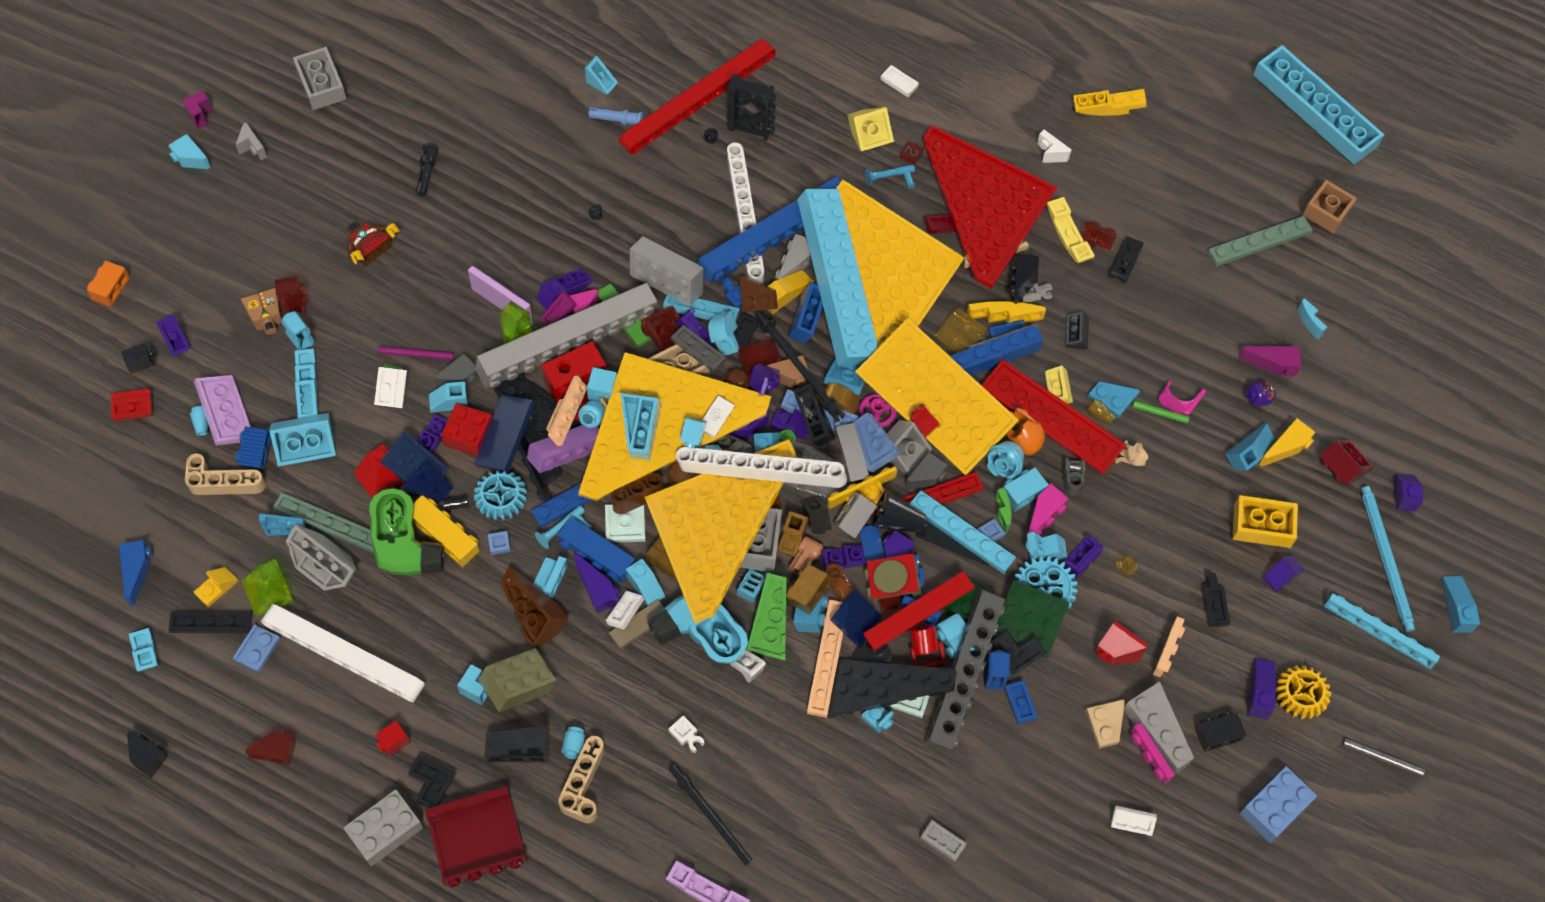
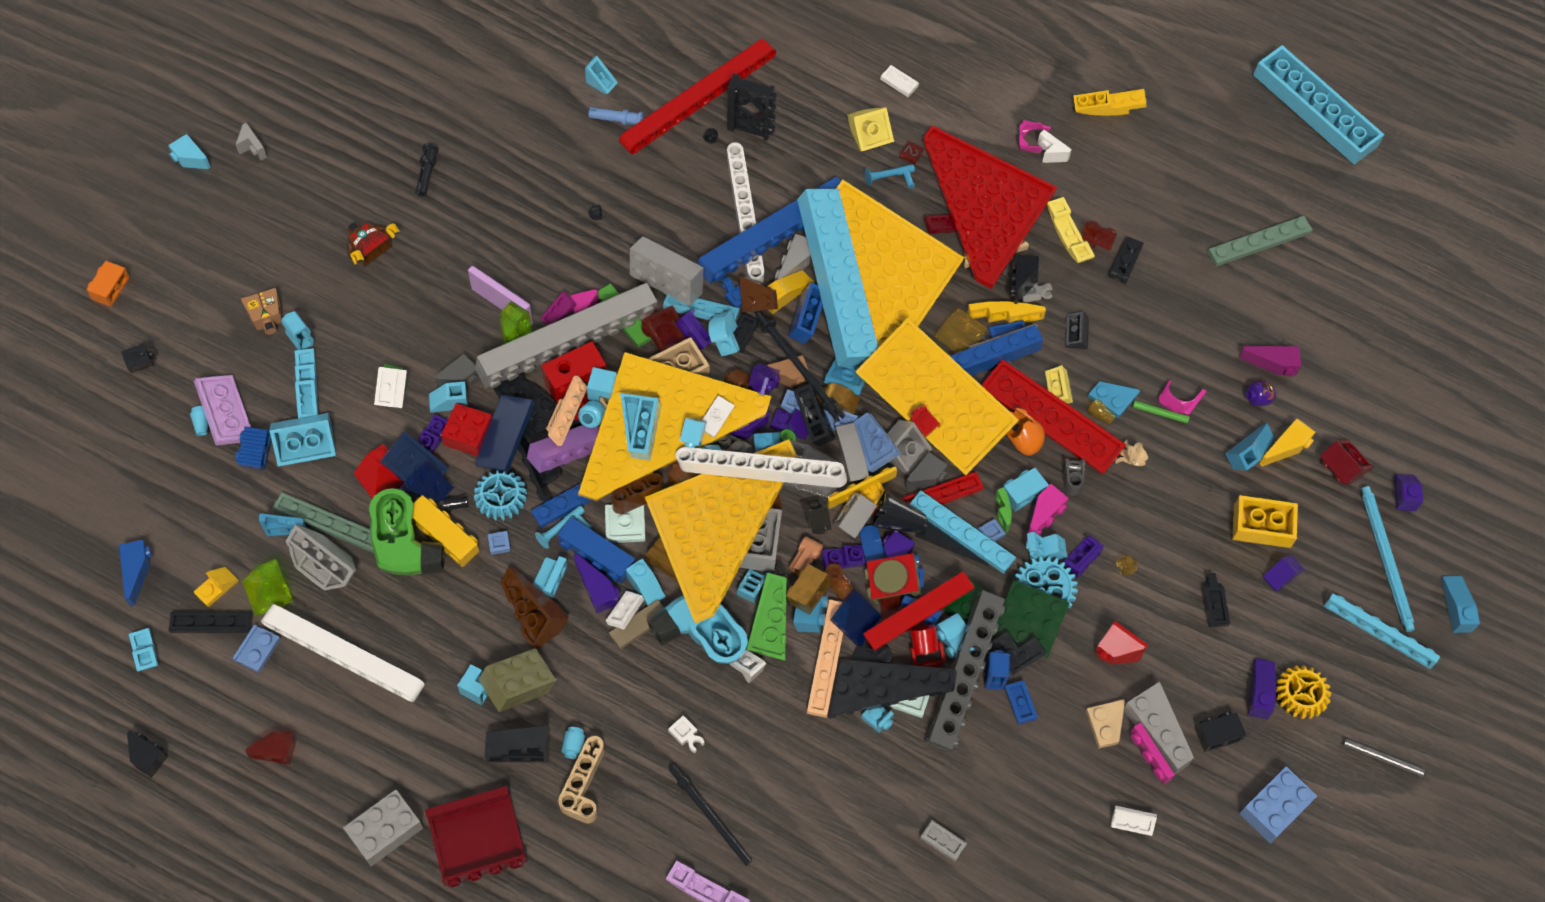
(131, 405): red plate -> none
(173, 335): dark purple slope -> none
(197, 107): magenta piece -> none
(249, 480): tan beam -> none
(291, 295): clear red brick -> none
(319, 78): light grey brick -> none
(391, 739): red brick -> none
(415, 353): magenta bar -> none
(436, 780): black plate -> none
(570, 283): dark purple slope -> none
(698, 348): dark grey tile -> none
(762, 353): clear red brick -> none
(794, 533): pearl gold brick -> none
(878, 402): dark pink piece -> none
(1006, 459): medium azure cone -> none
(1025, 127): none -> dark pink helmet
(1170, 647): light nougat plate -> none
(1308, 316): medium azure slope -> none
(1329, 206): medium nougat brick -> none

